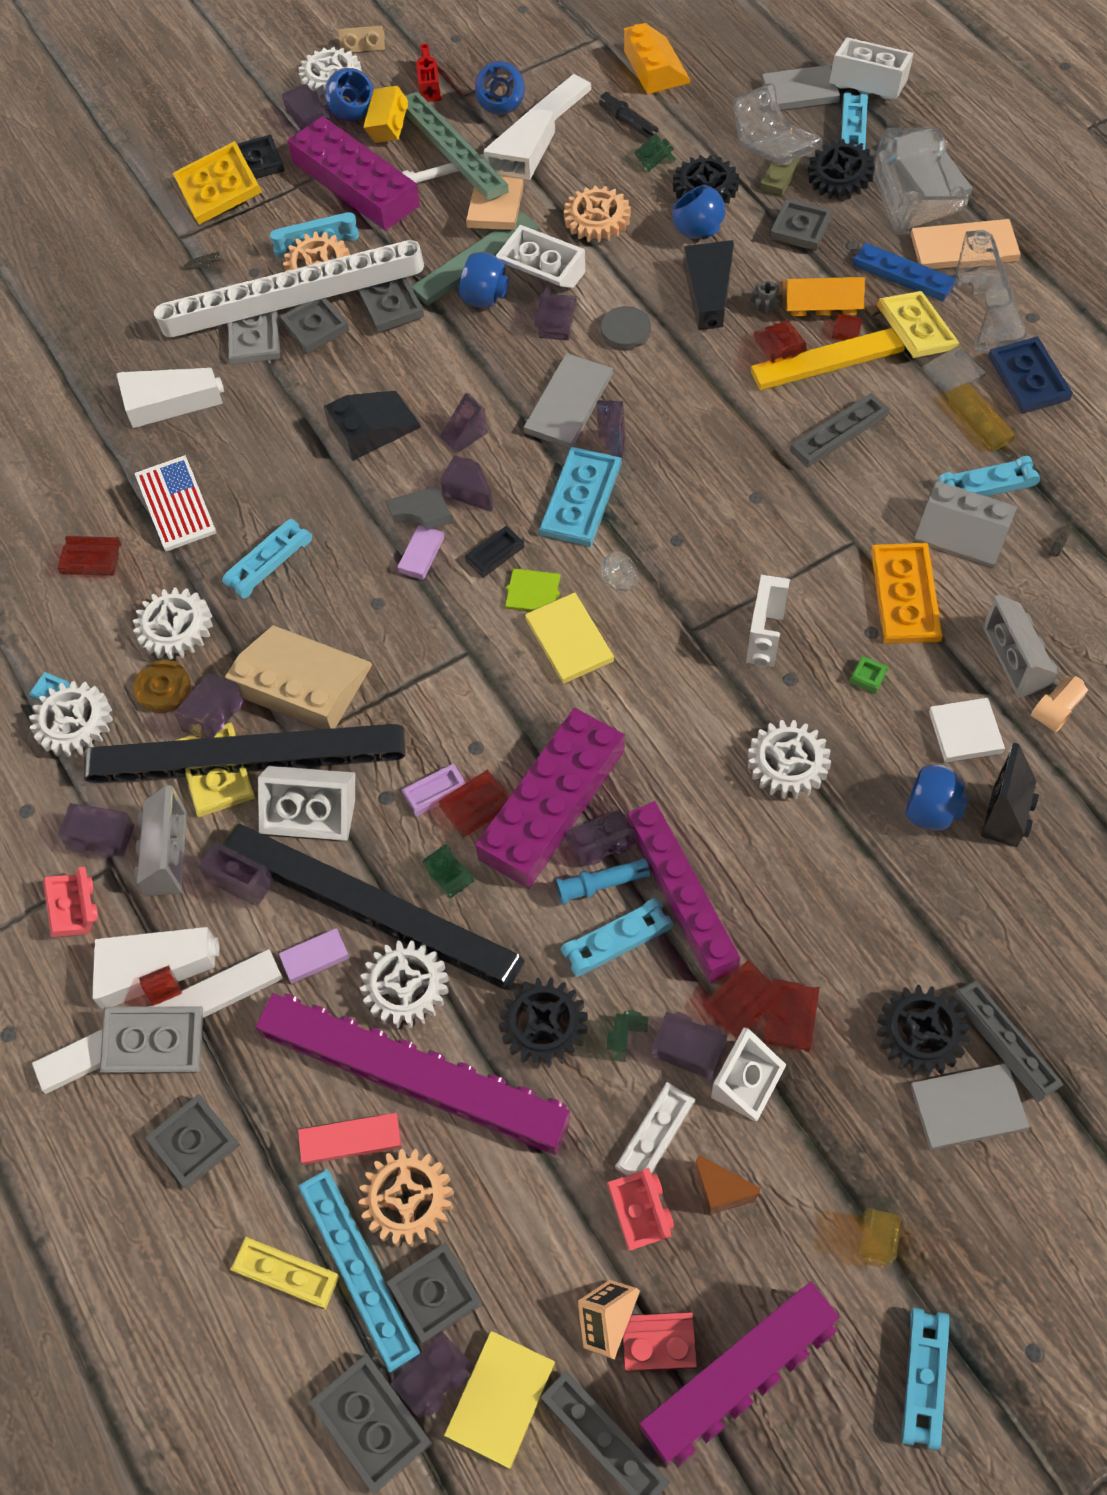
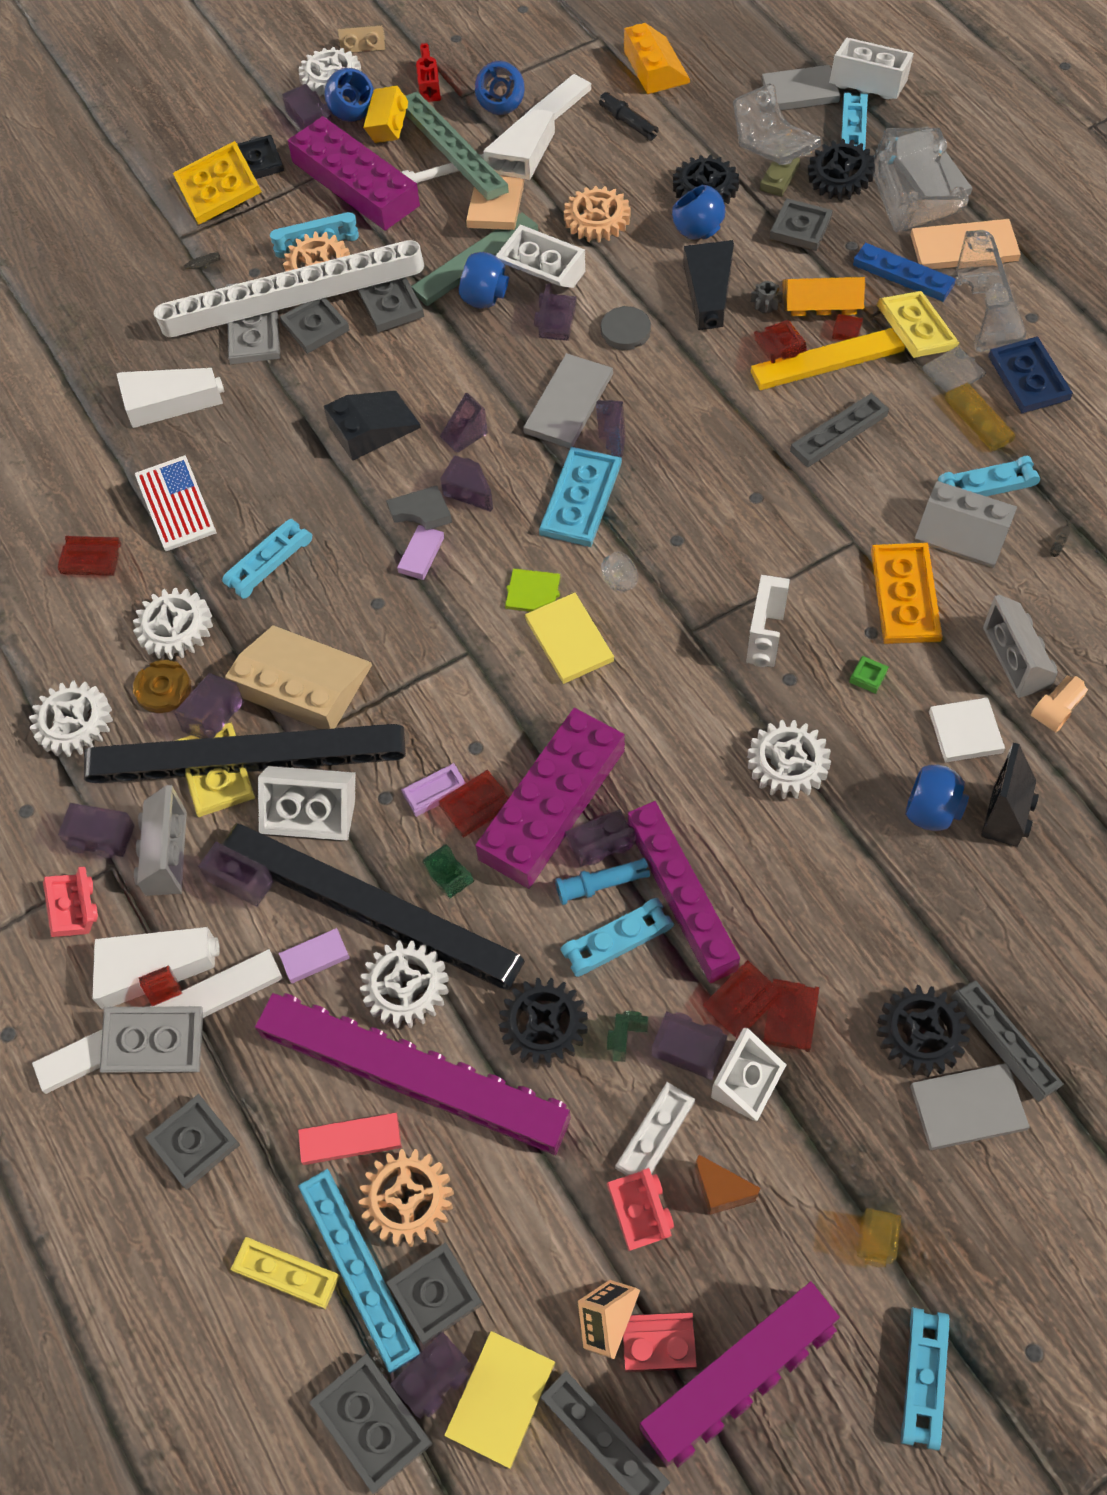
(43, 685): medium azure tile -> none
(494, 551): black tile -> none
(654, 151): clear green bracket -> none

